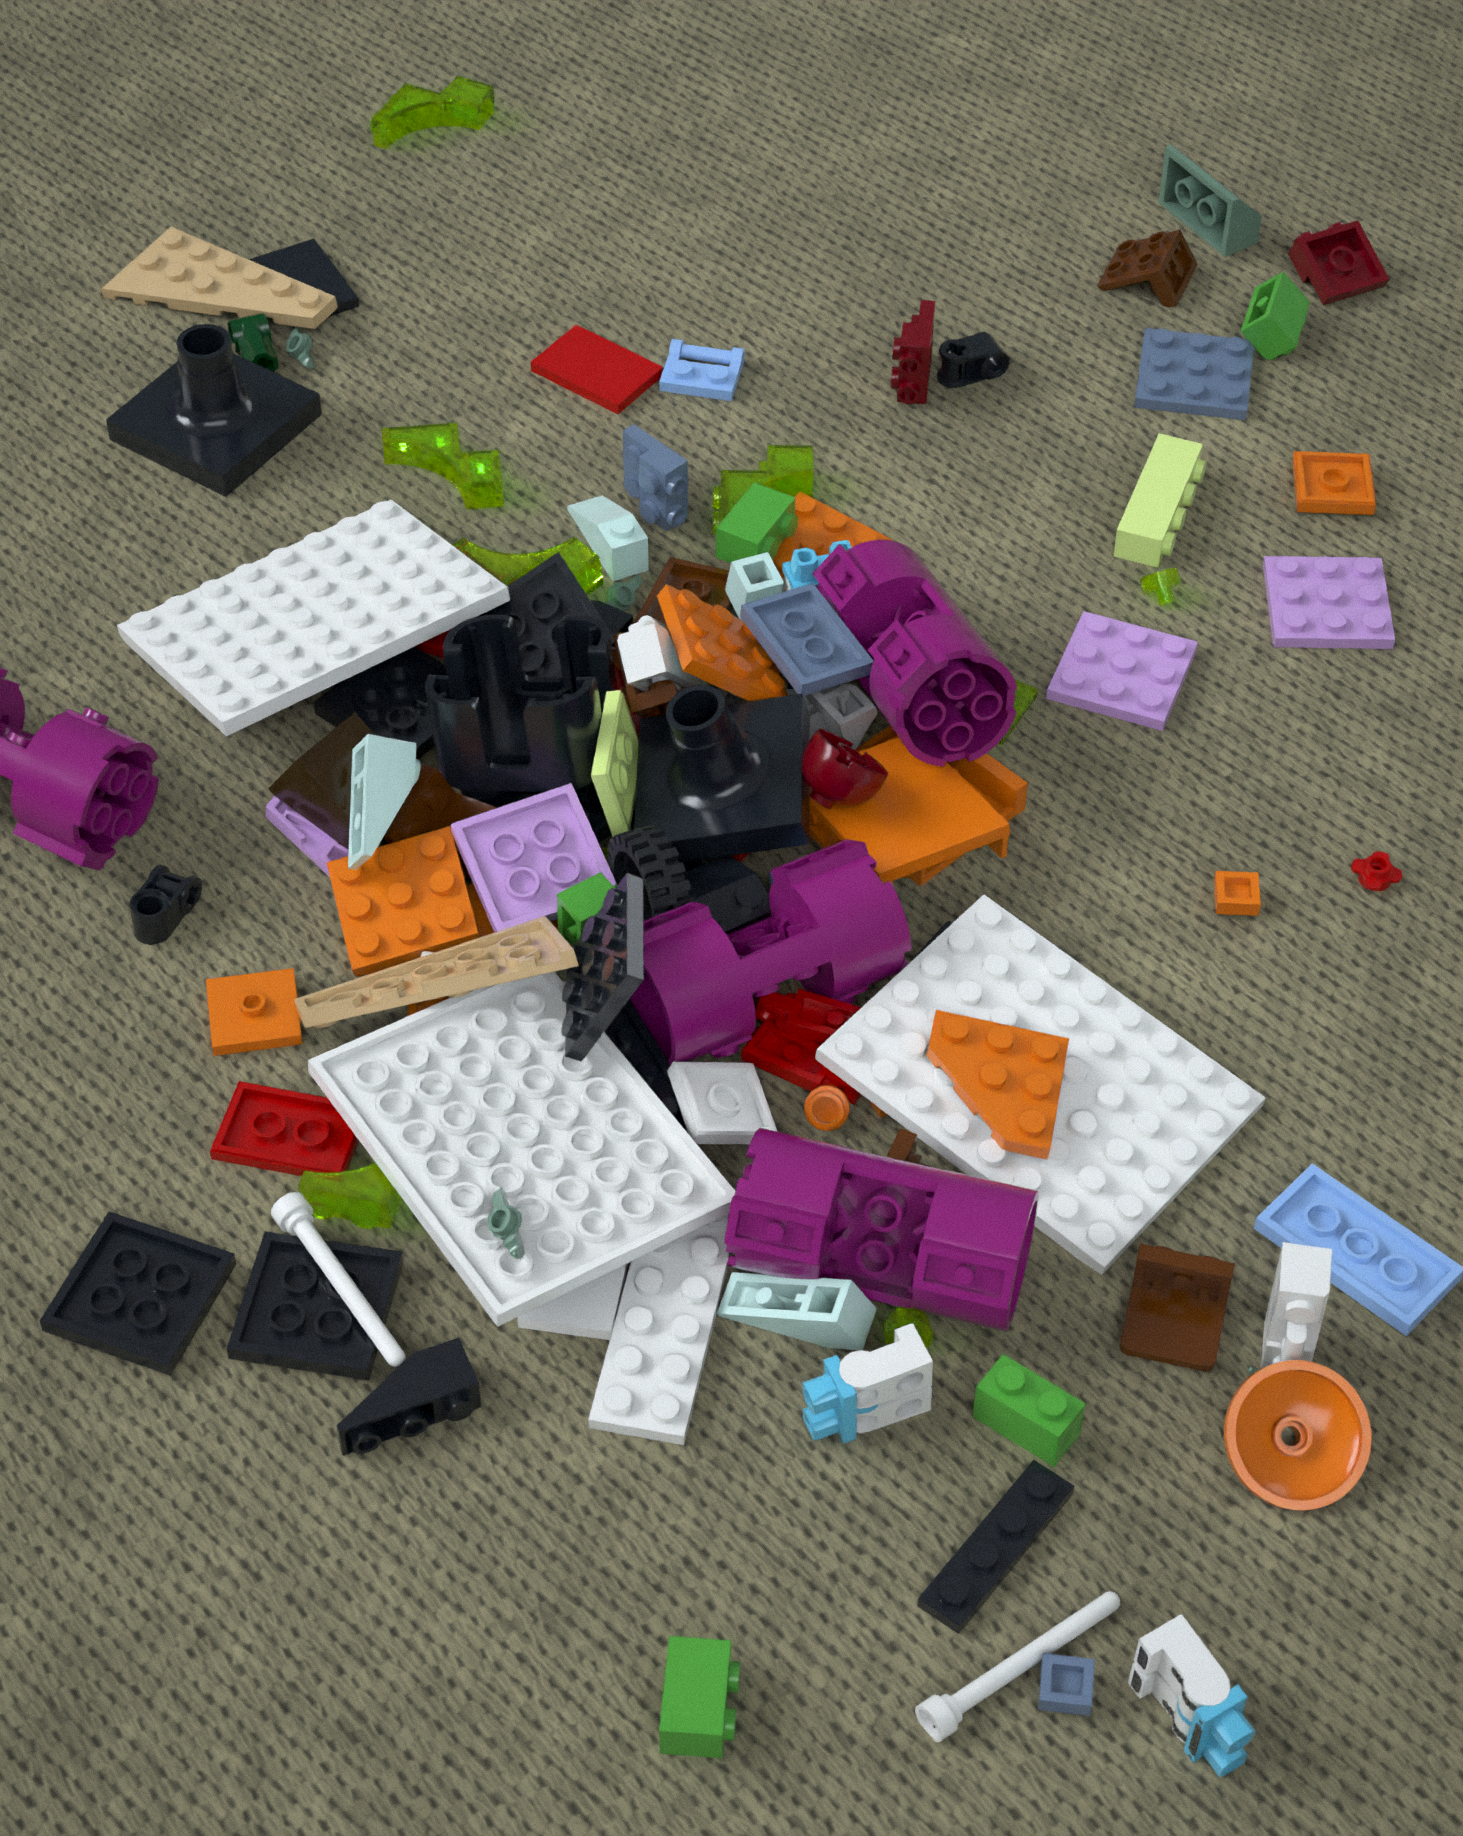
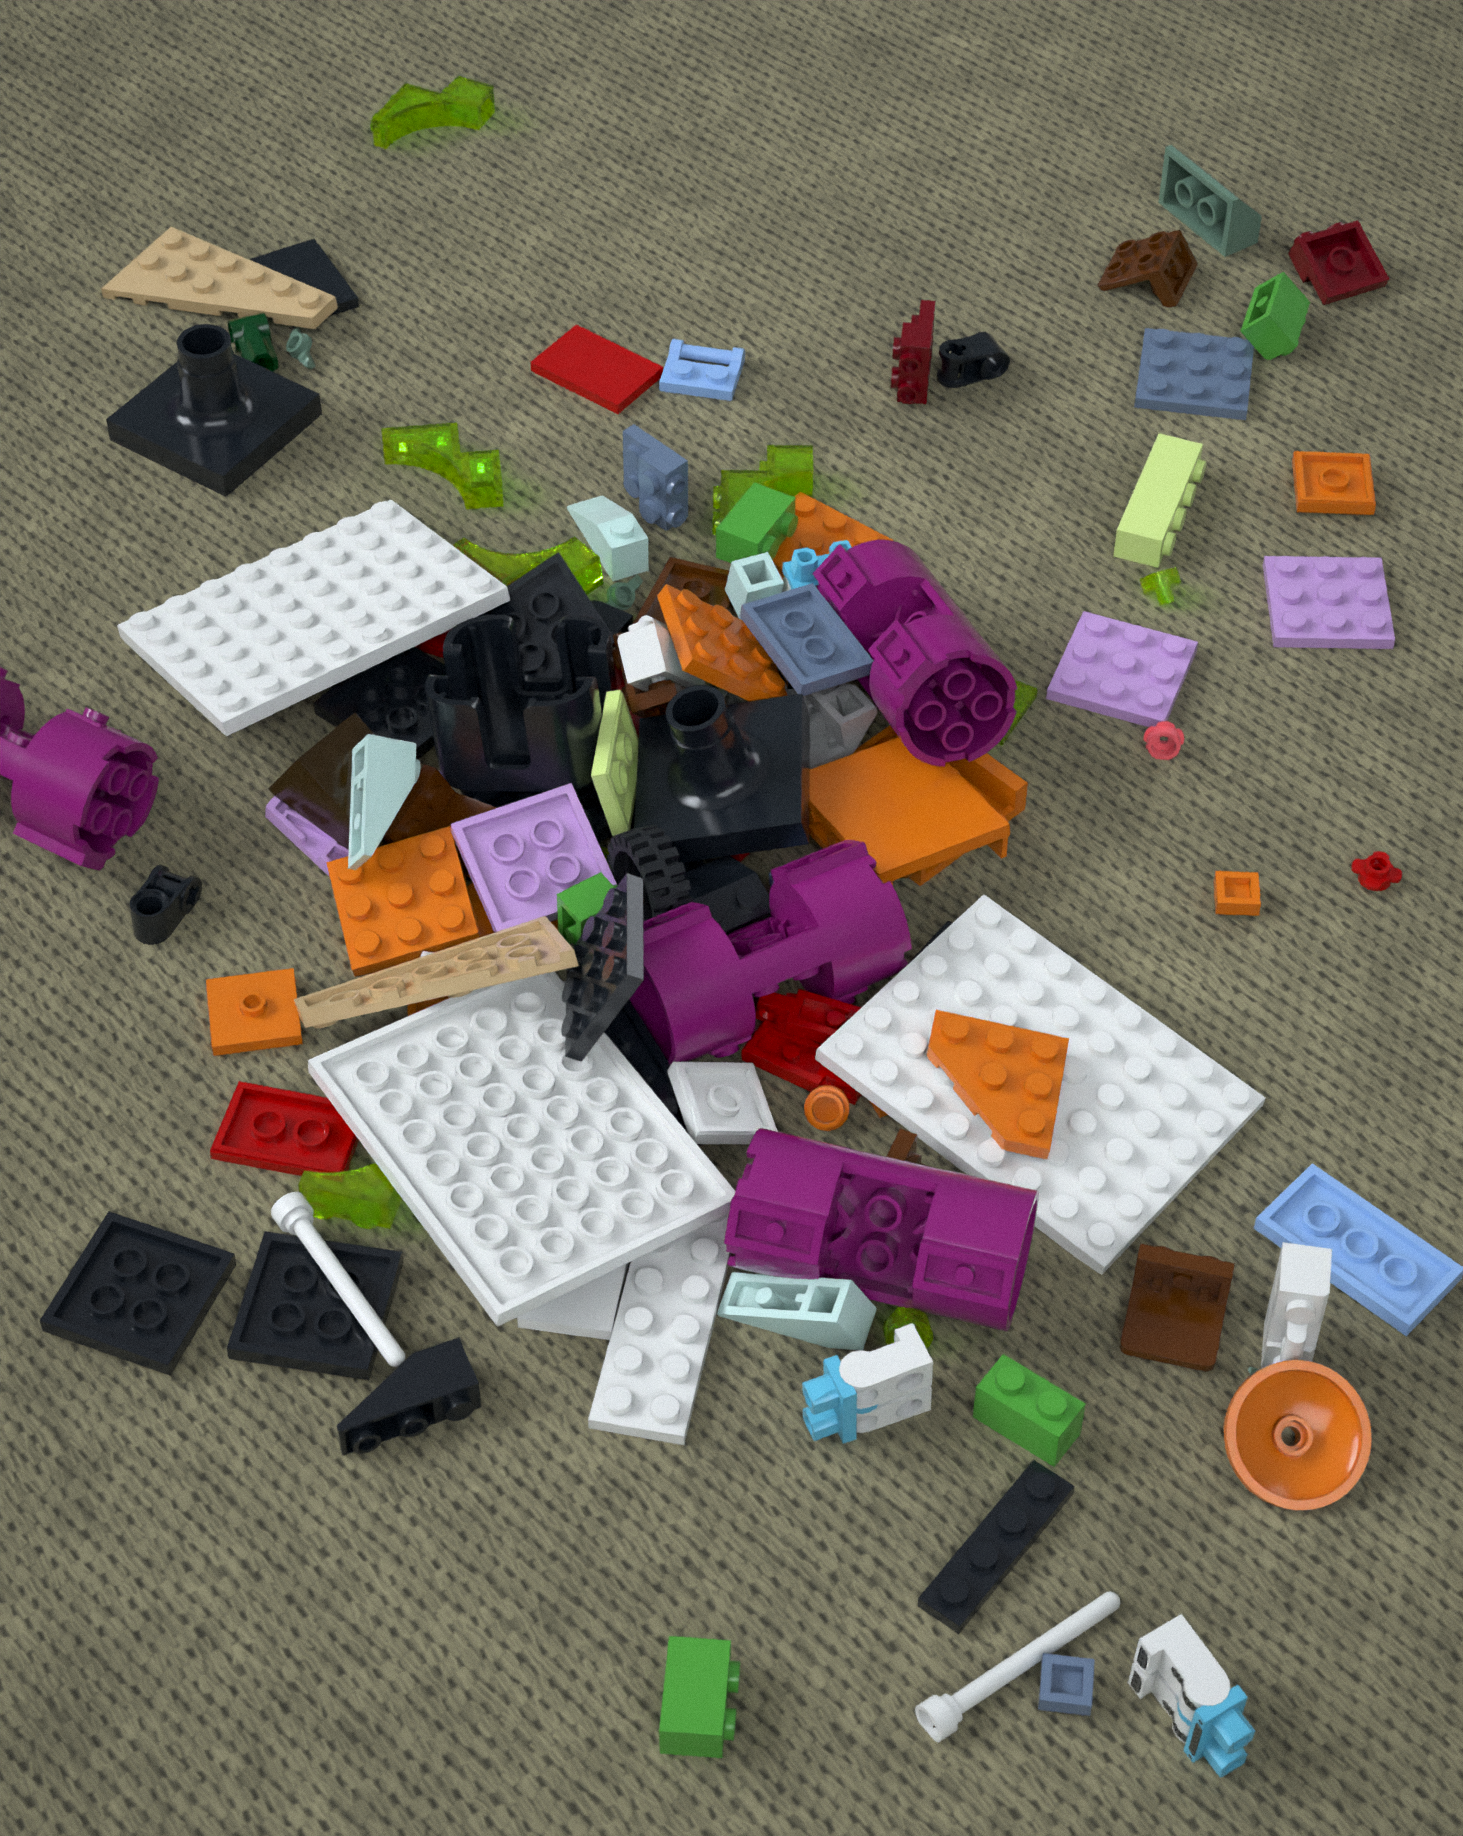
(505, 1222): sand green piece -> none
(840, 772): dark red cylinder -> none
(1170, 747): none -> coral plate

